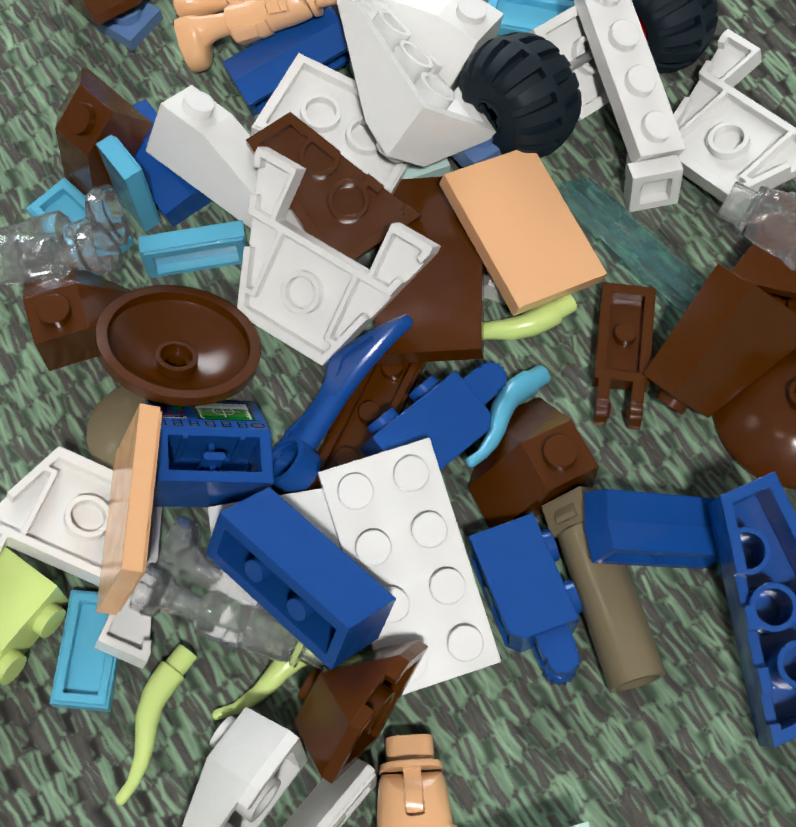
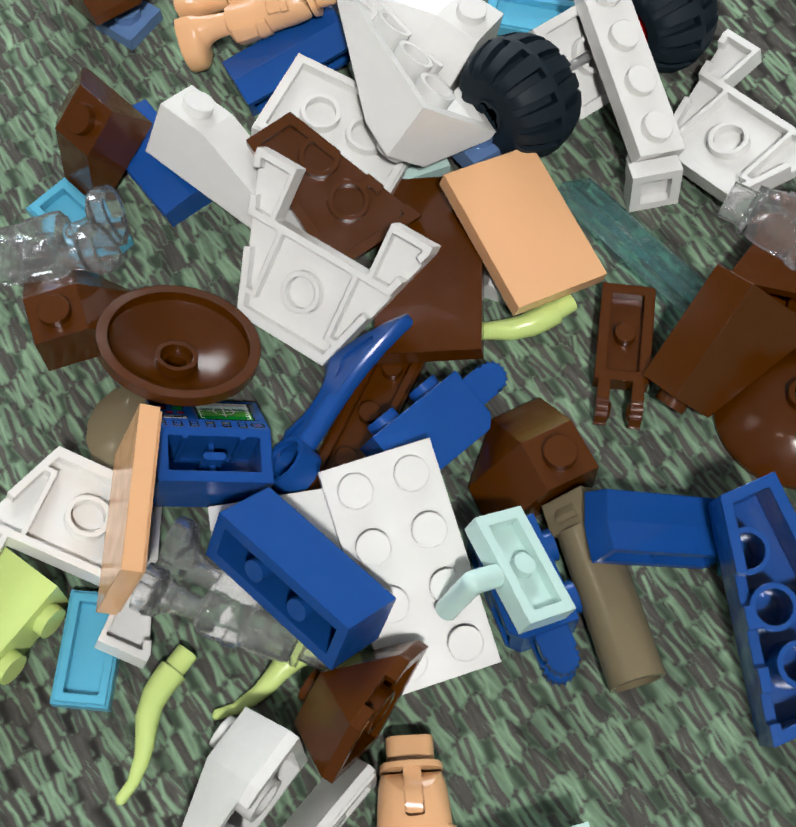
(129, 182): medium azure tile -> none
(193, 249): medium azure tile -> none
(515, 568): none -> light aqua plate
(517, 390): medium azure animal -> none

